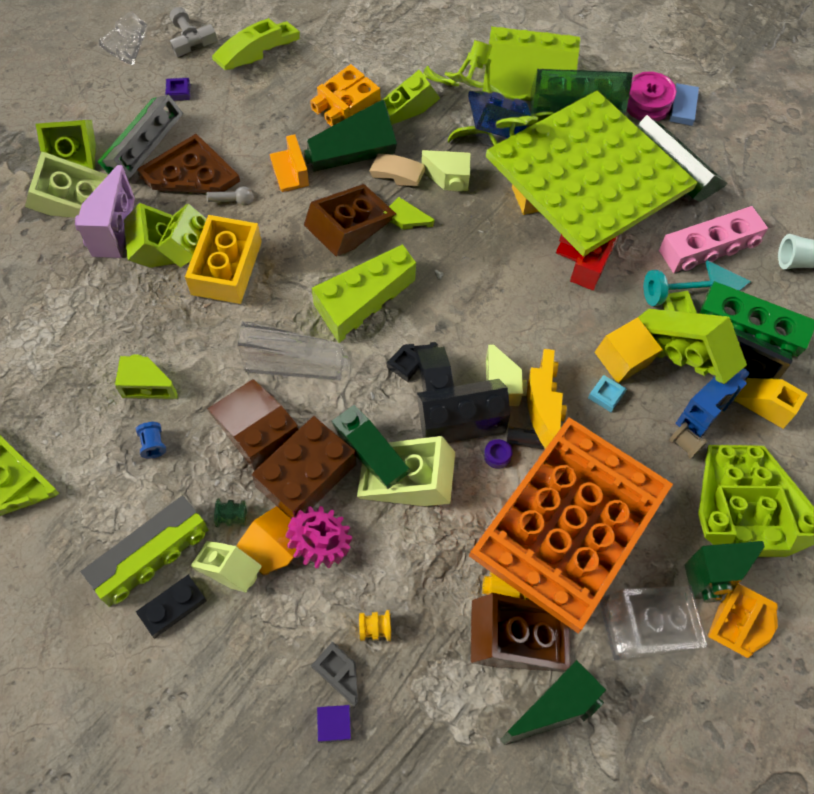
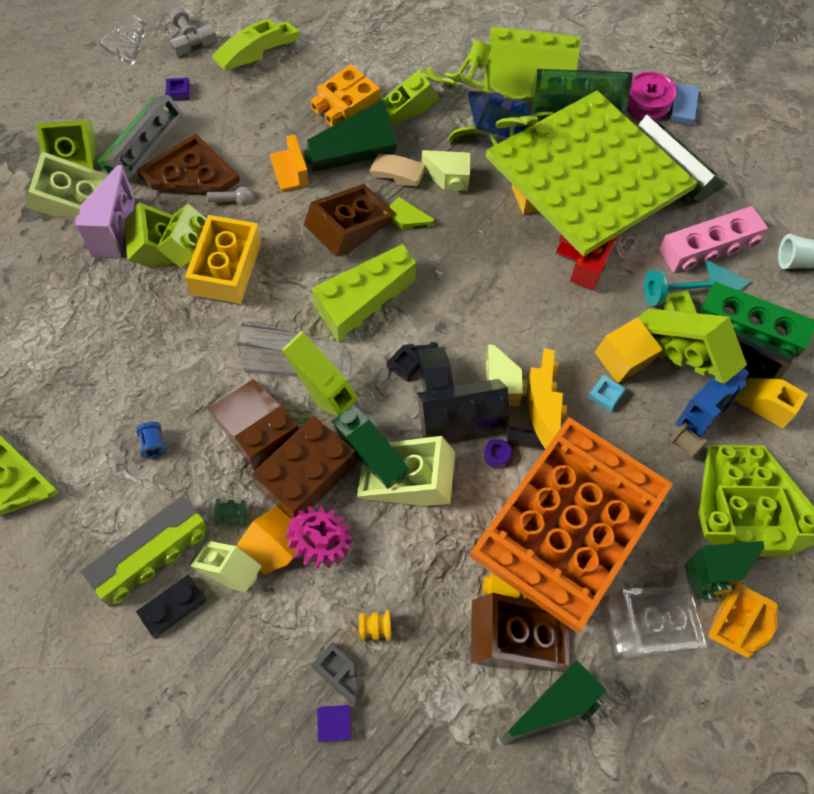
(142, 379): lime slope -> none
(319, 375): none -> lime slope

